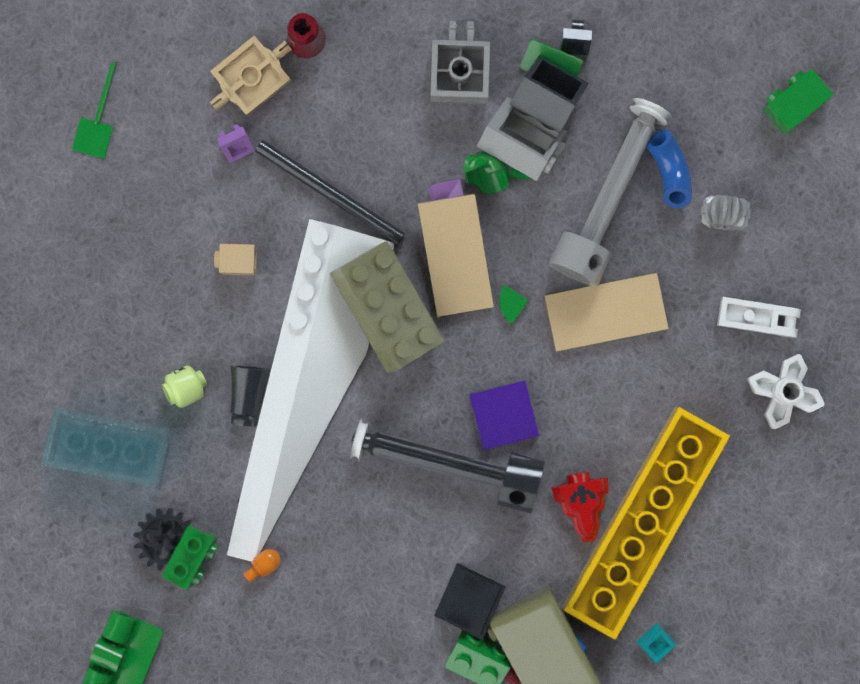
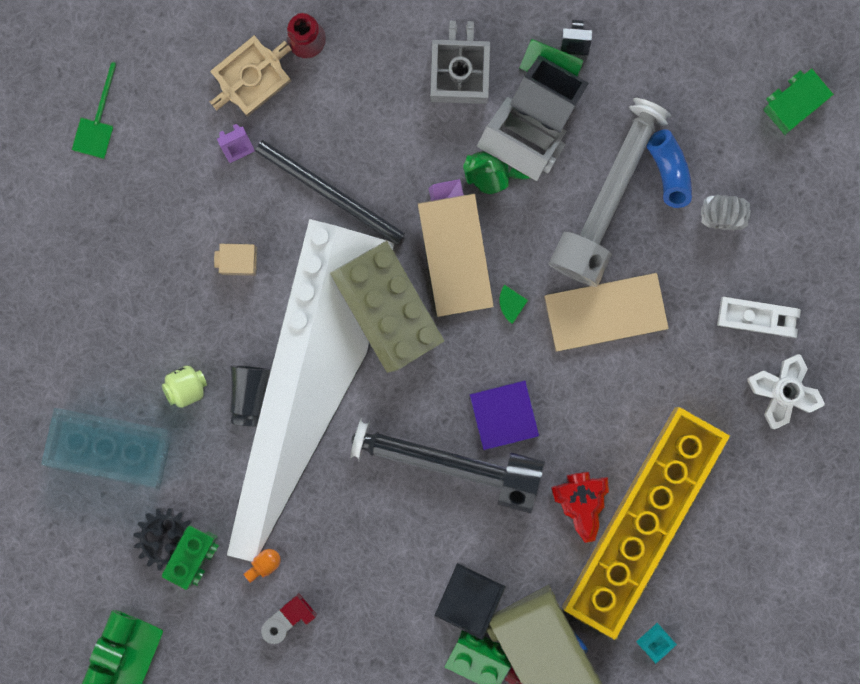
(278, 625): none -> leg

